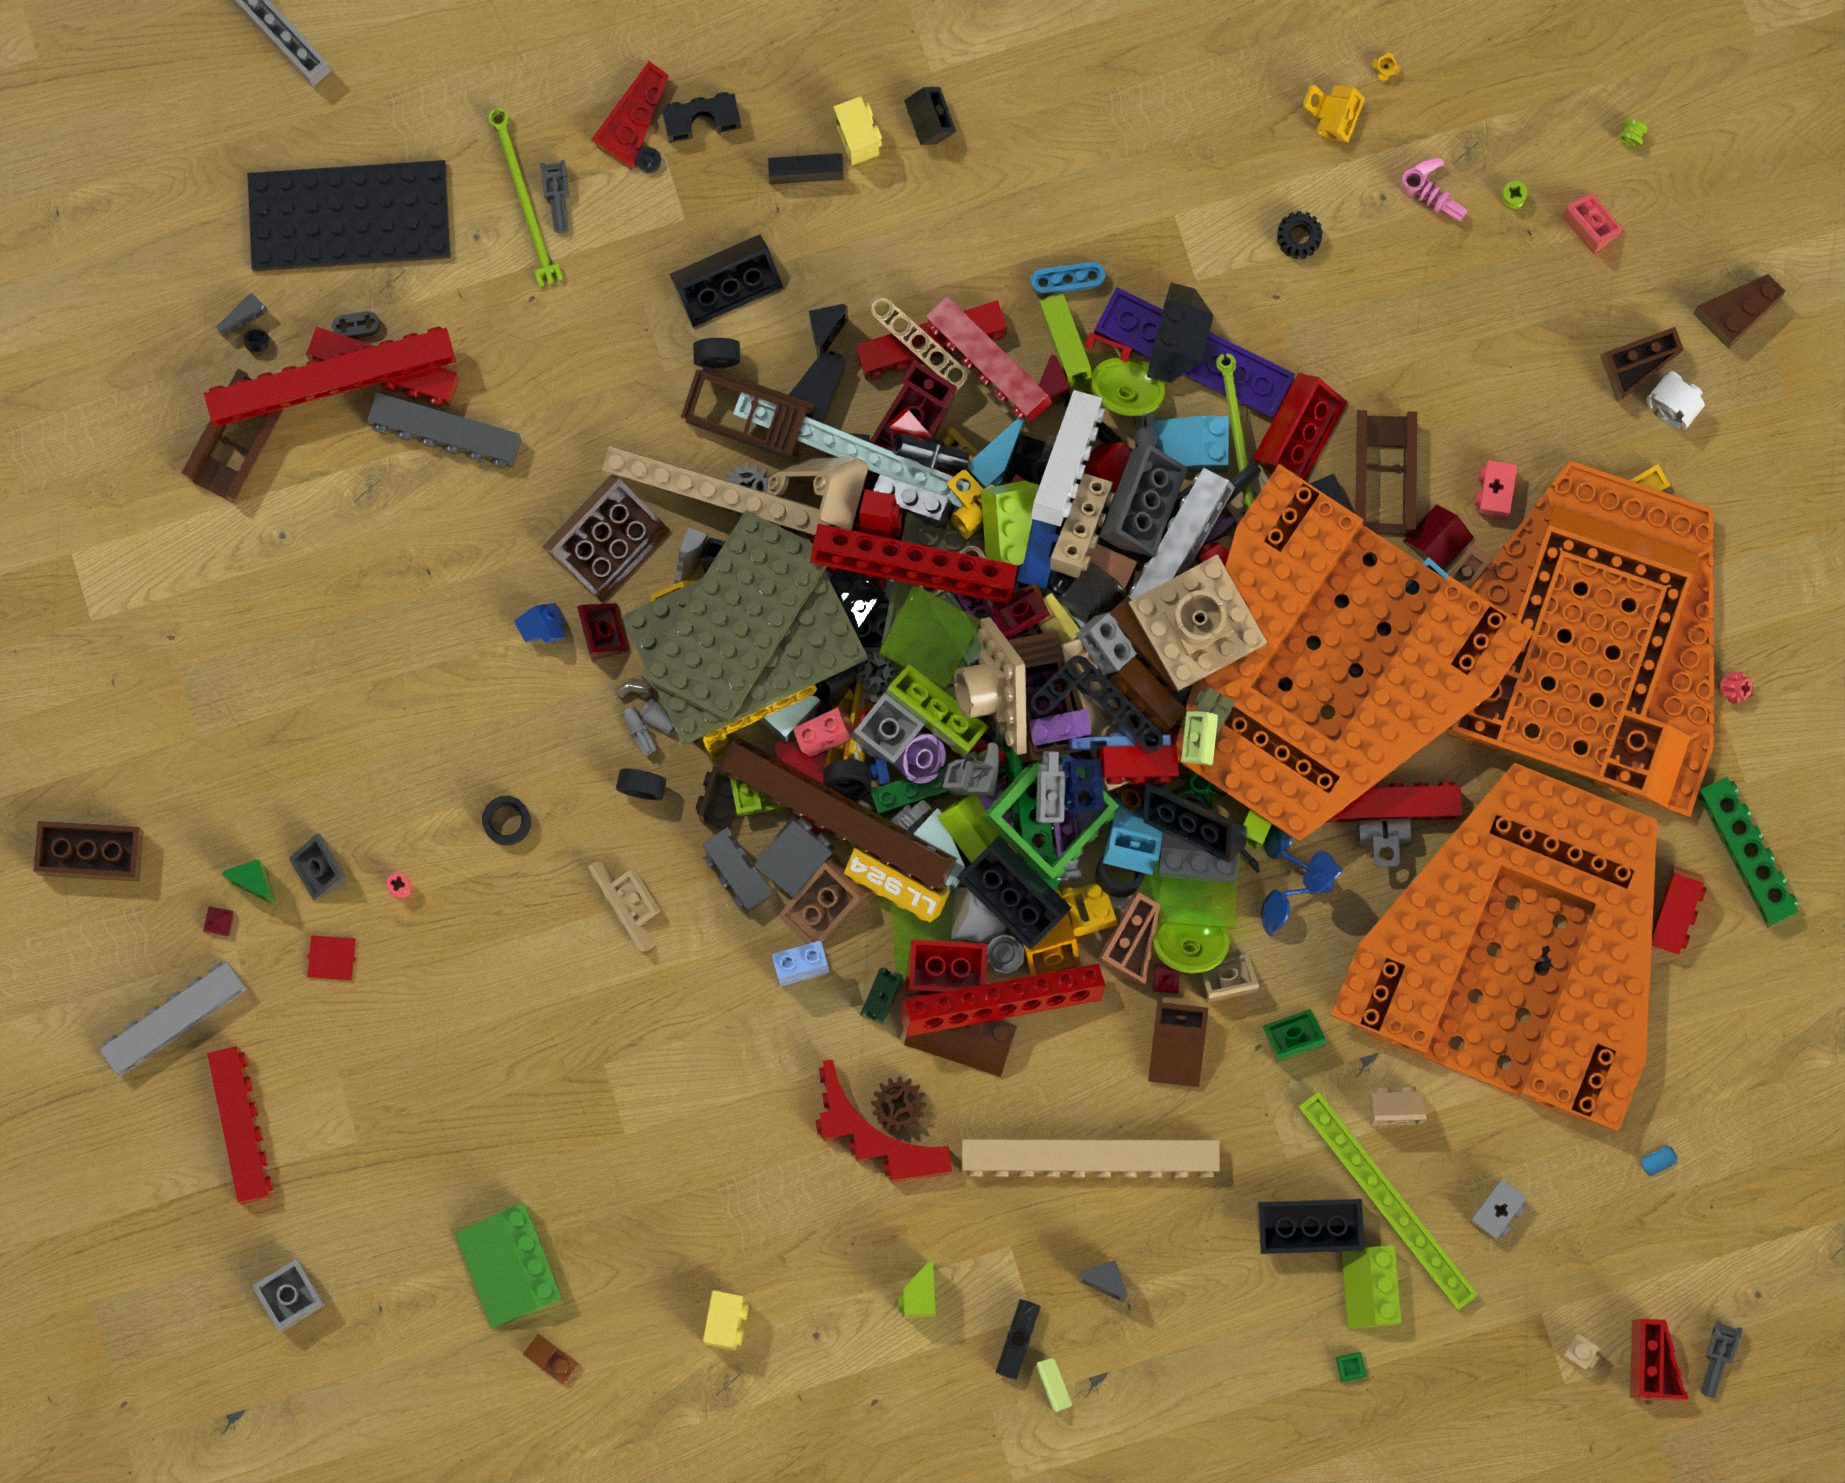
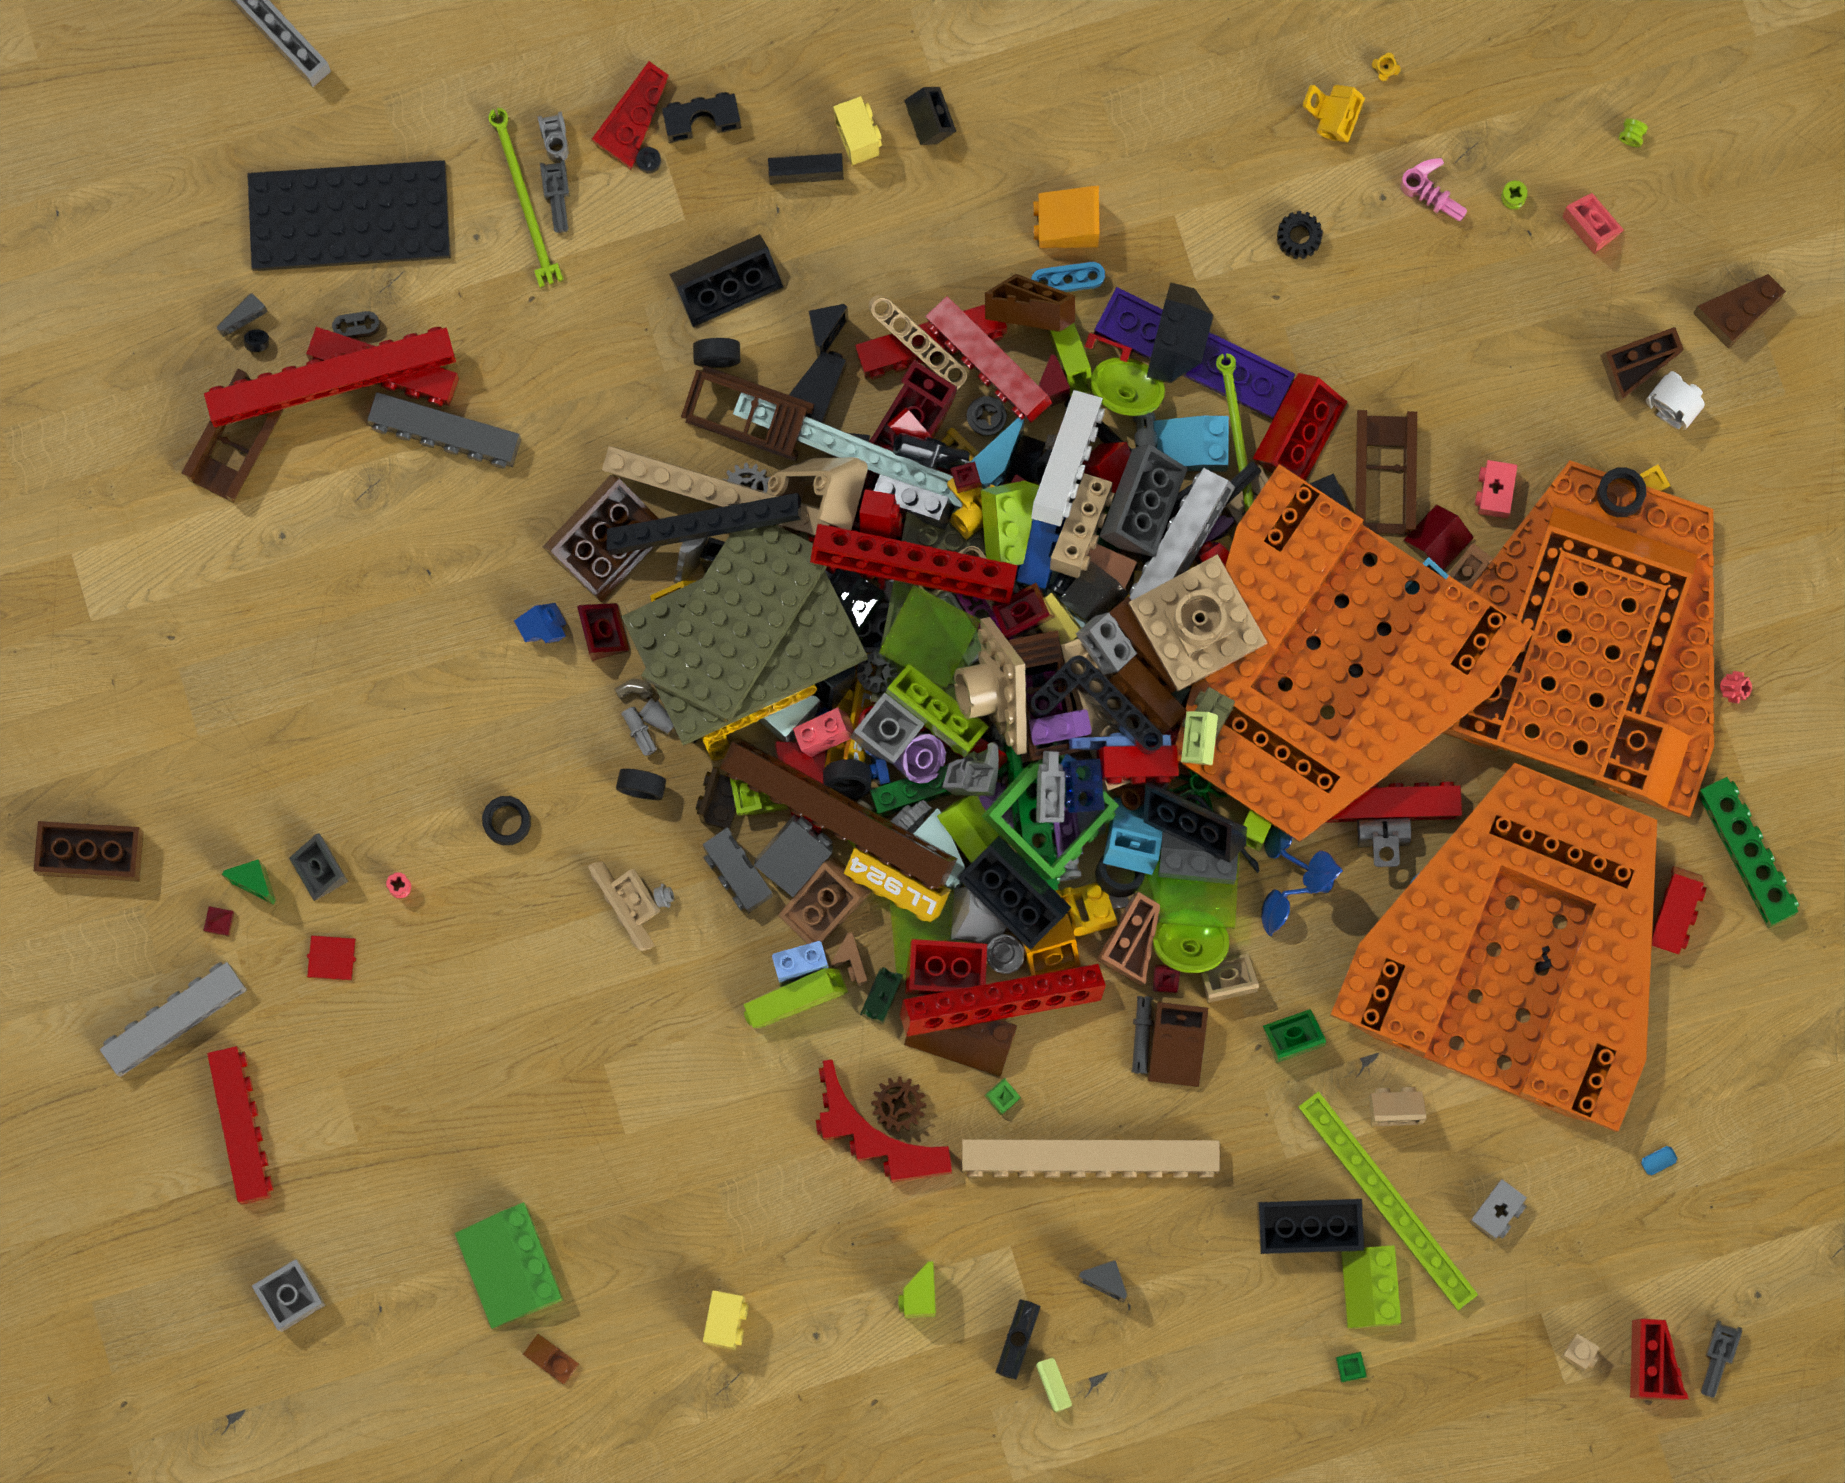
(553, 133): none -> light grey piece
(663, 896): none -> light grey plate
(704, 524): none -> black plate
(795, 997): none -> lime slope
(849, 954): none -> medium nougat slope
(966, 477): none -> dark red tile
(992, 405): none -> dark grey gear
(1002, 1096): none -> bright green tile
(1030, 304): none -> reddish brown wedge
(1068, 218): none -> light orange slope
(1142, 1034): none -> dark grey pin
(1632, 476): none -> black tyre

